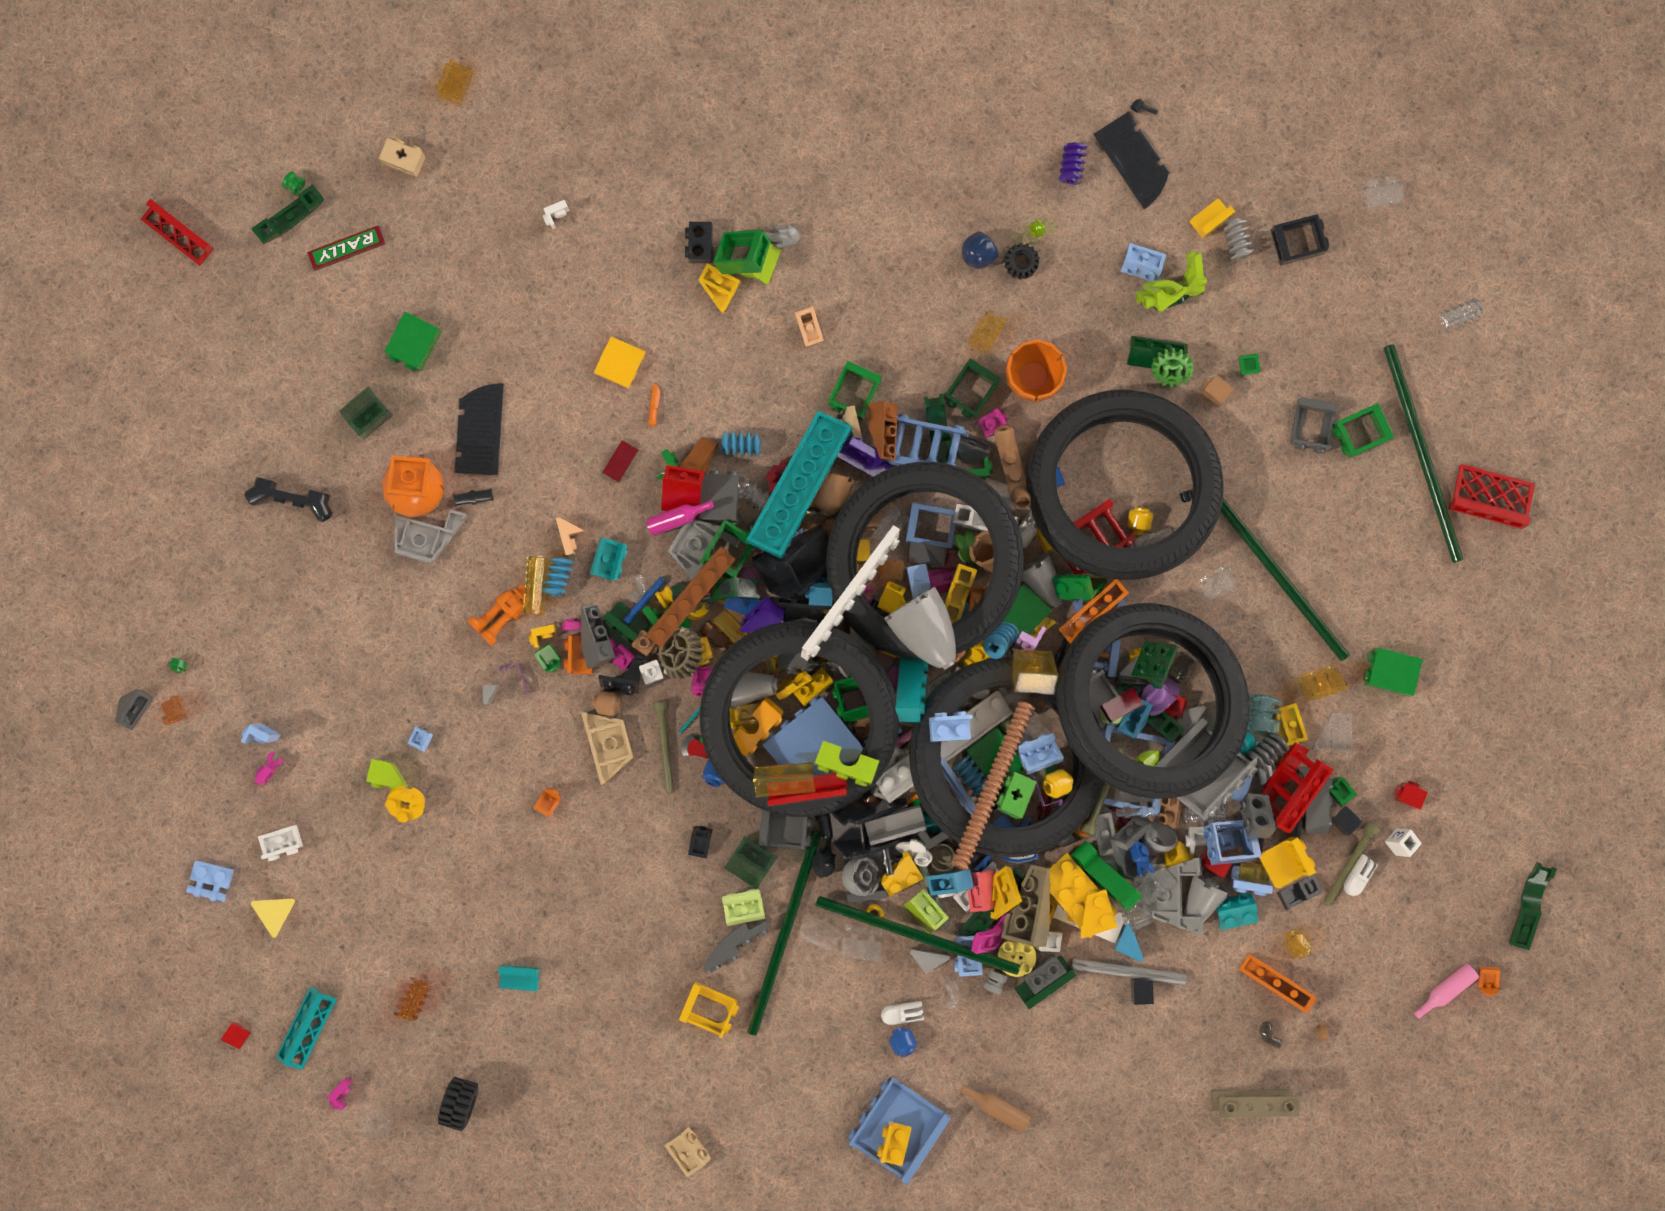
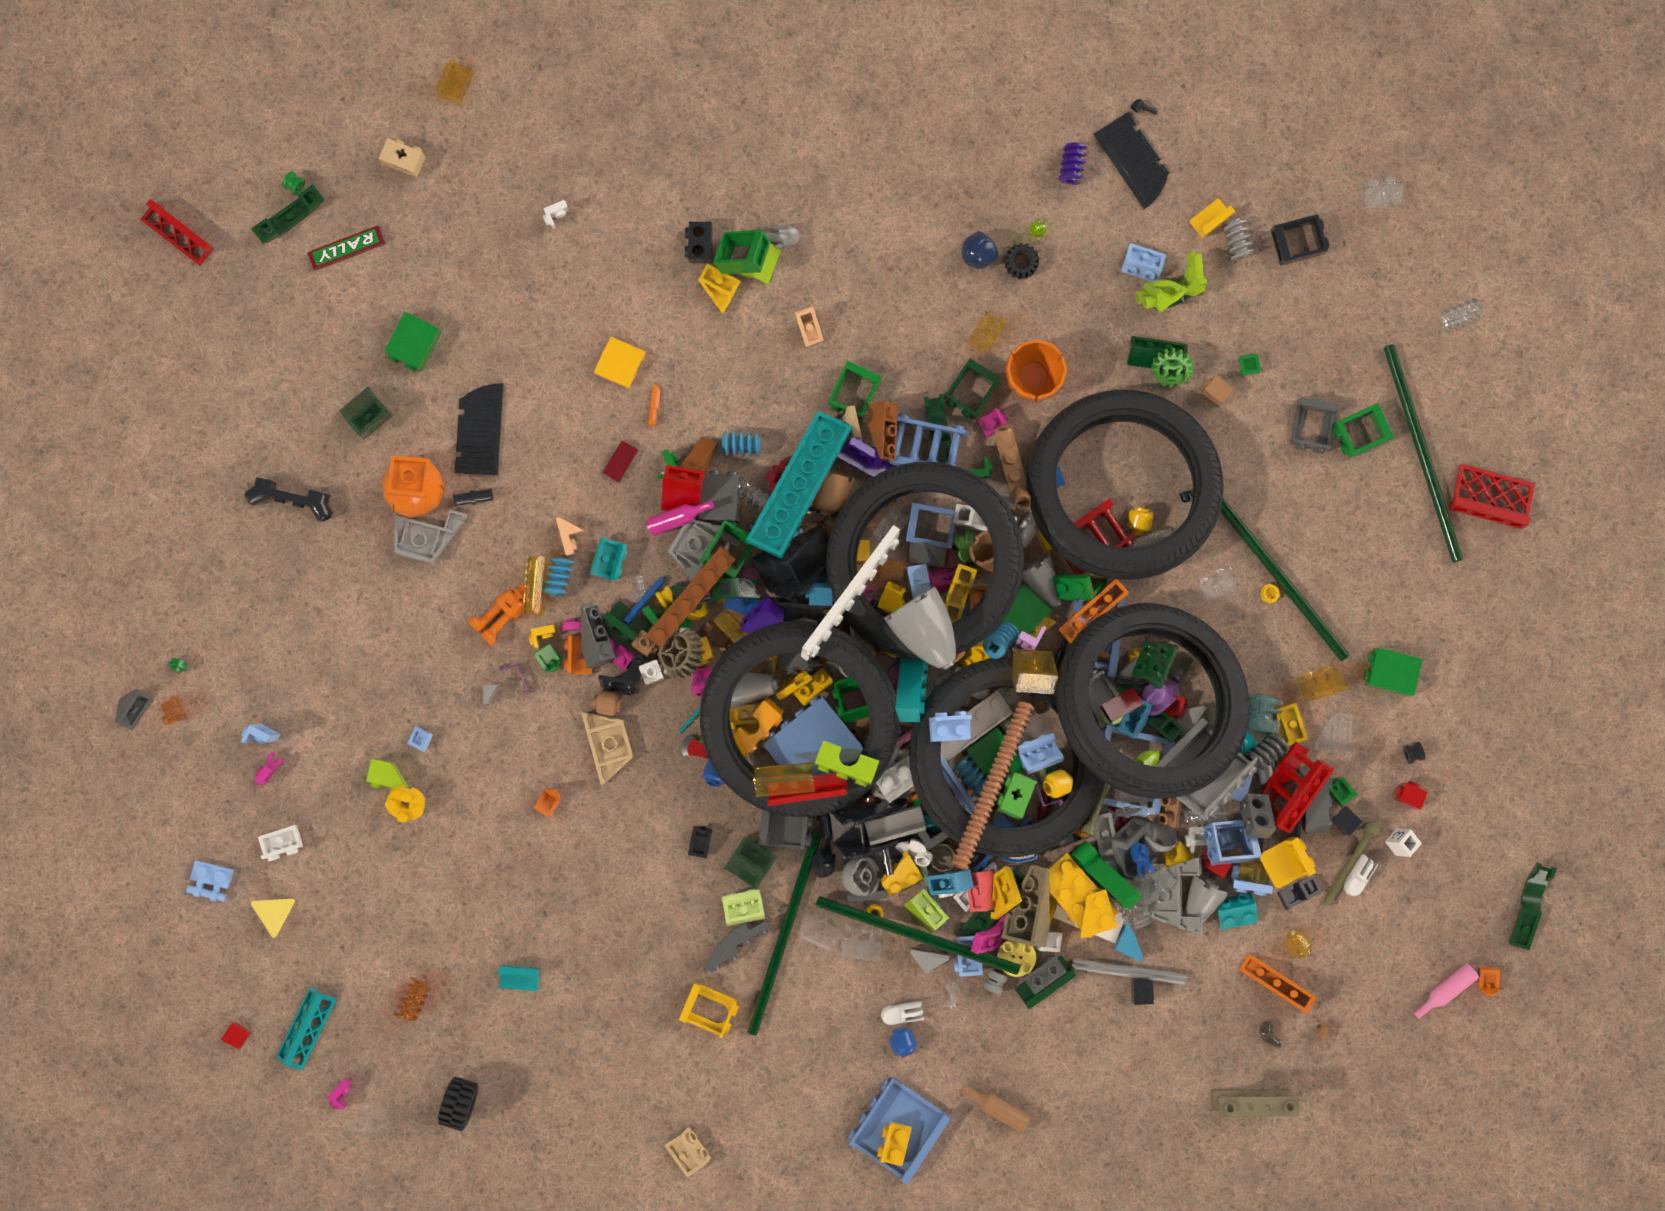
(661, 709): olive piece -> none
(973, 449): dark grey slope -> none
(1269, 593): none -> yellow plate
(1414, 752): none -> black wheel

